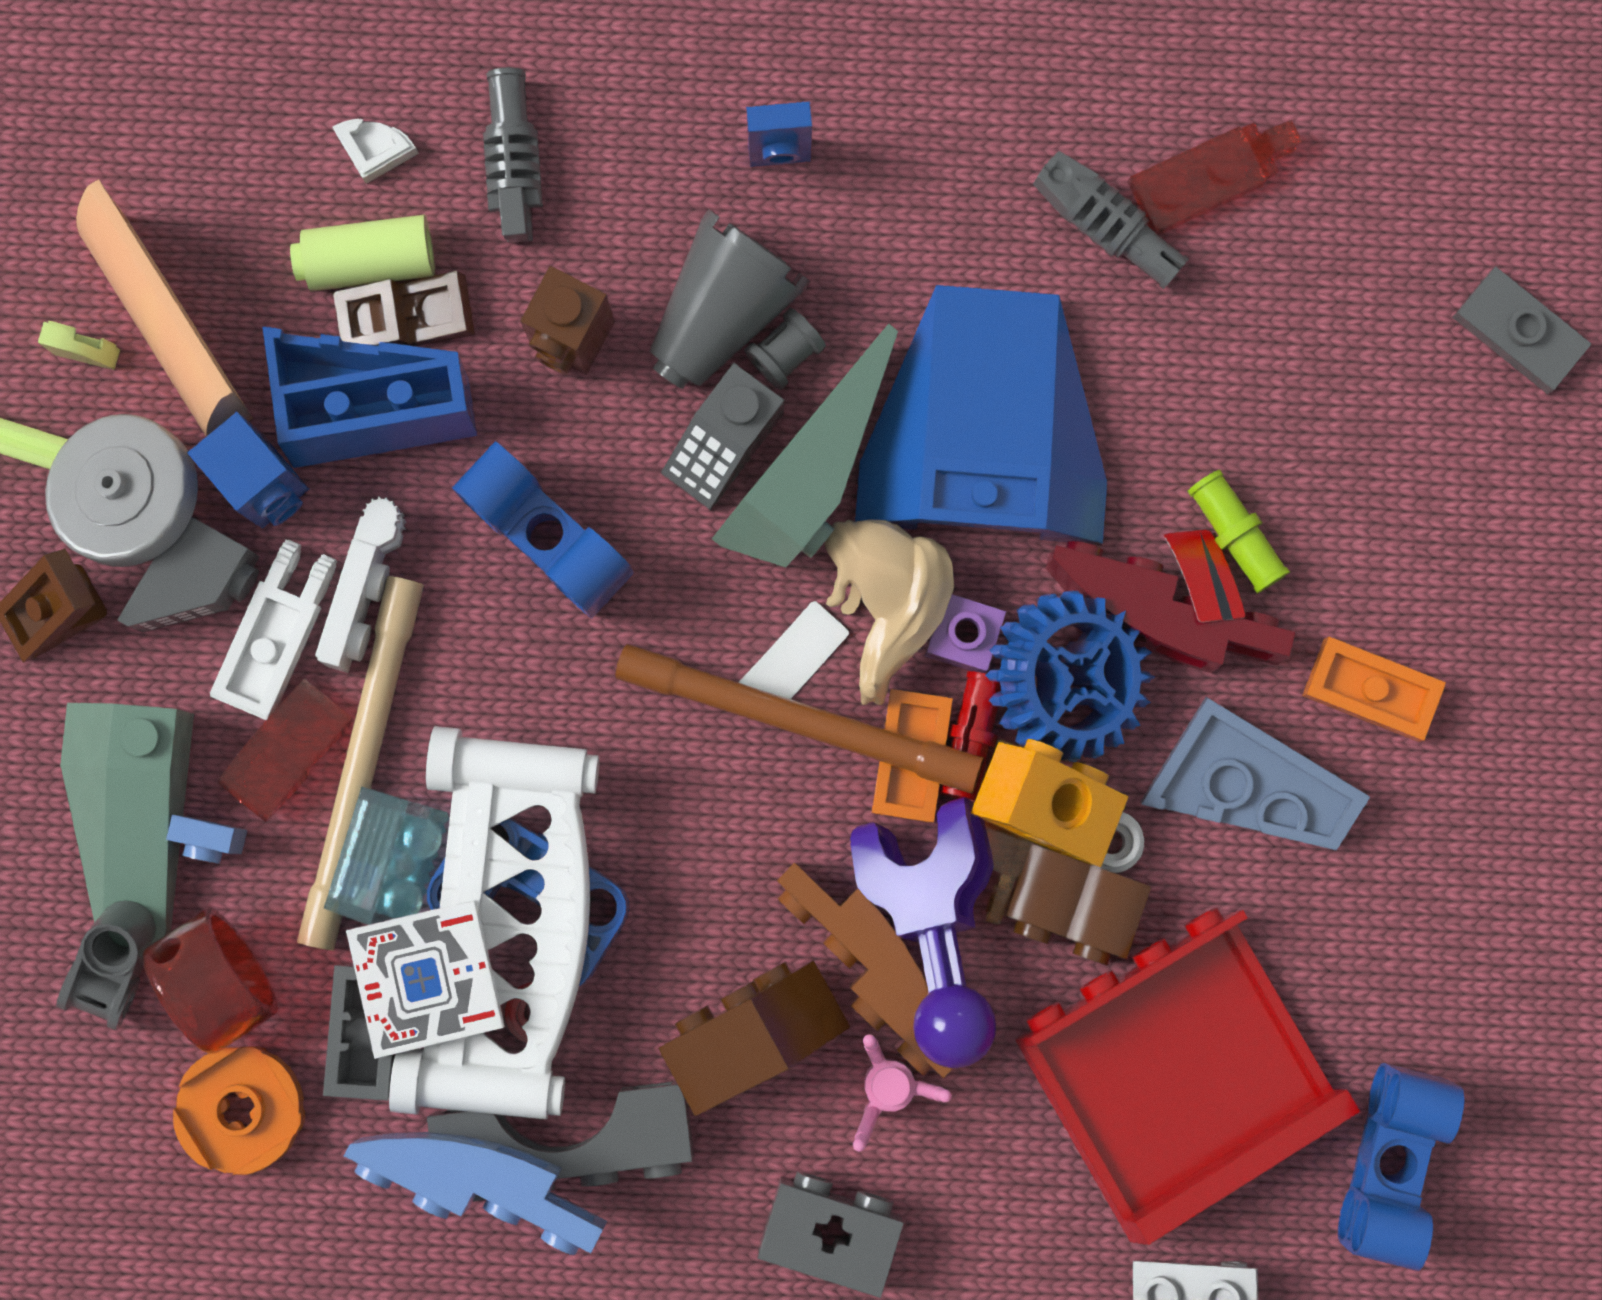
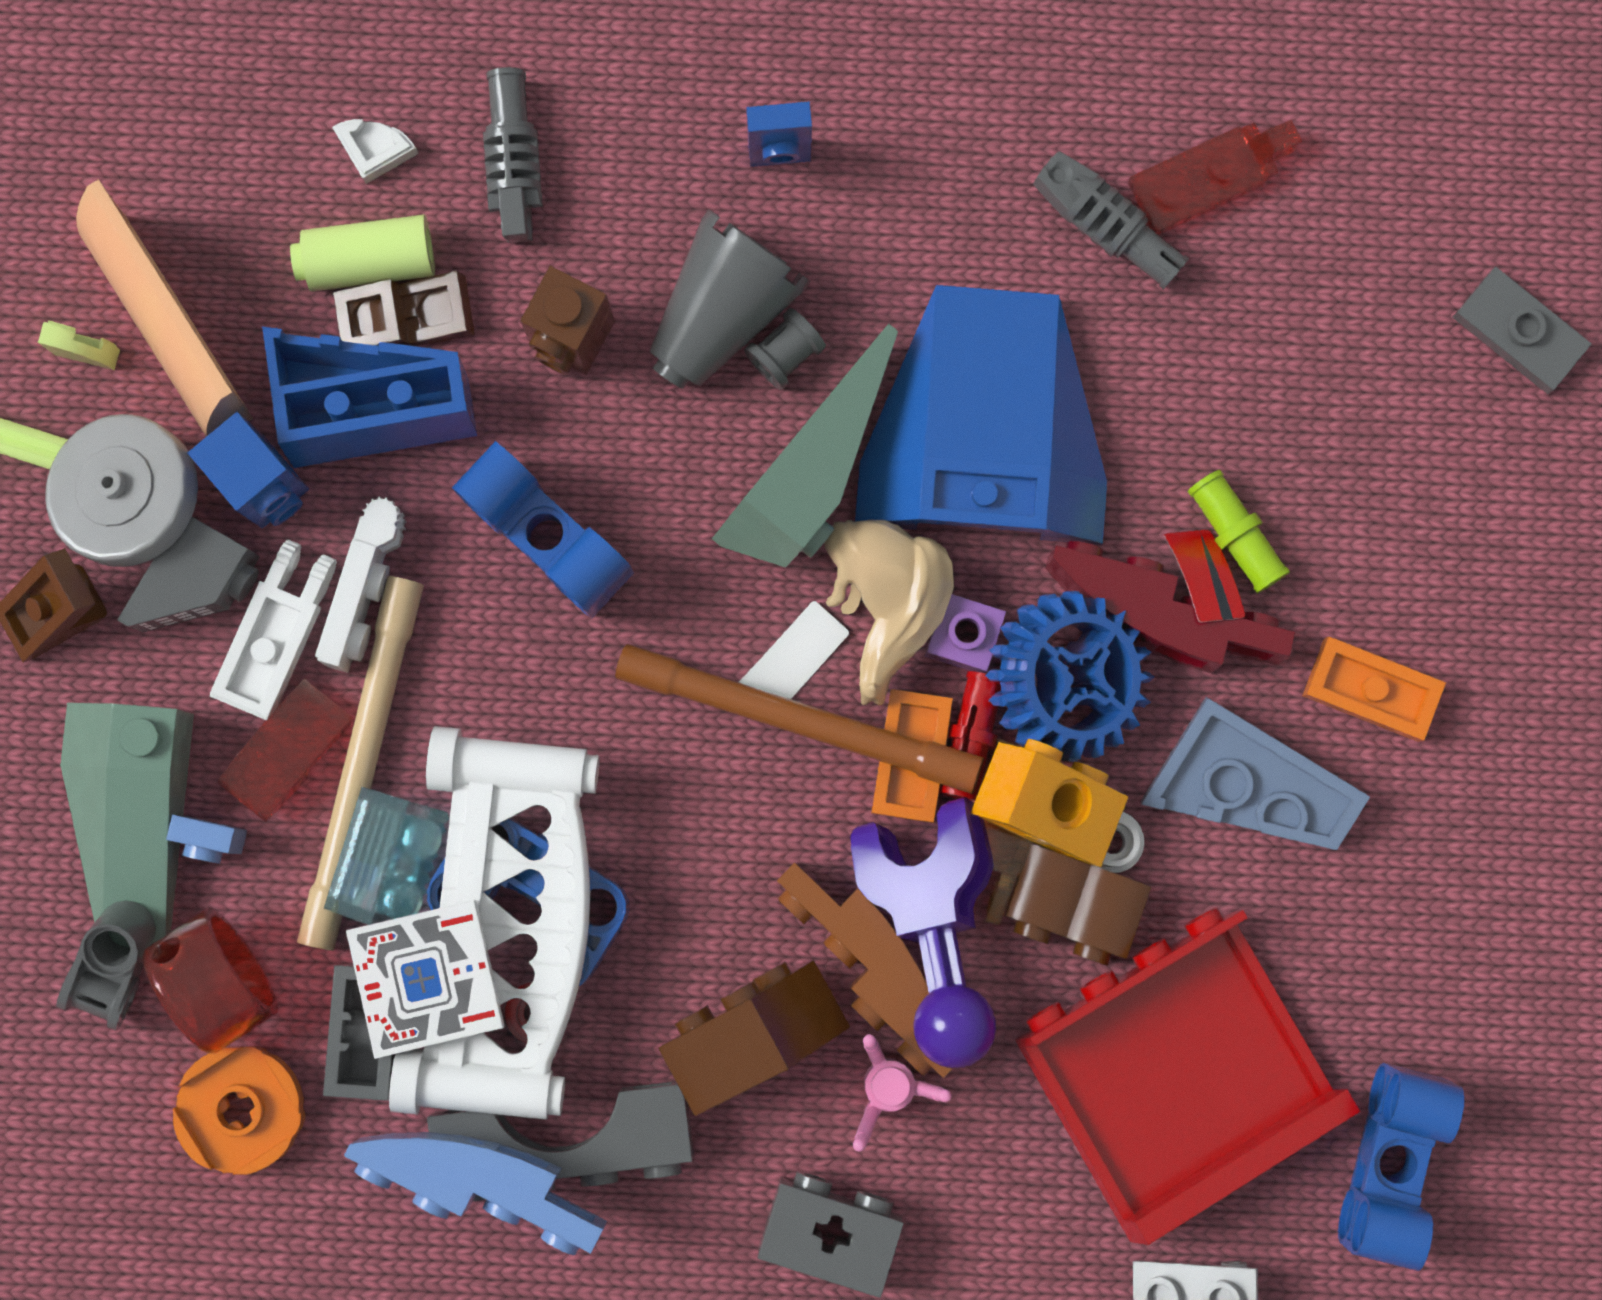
(723, 436): dark grey slope -> none

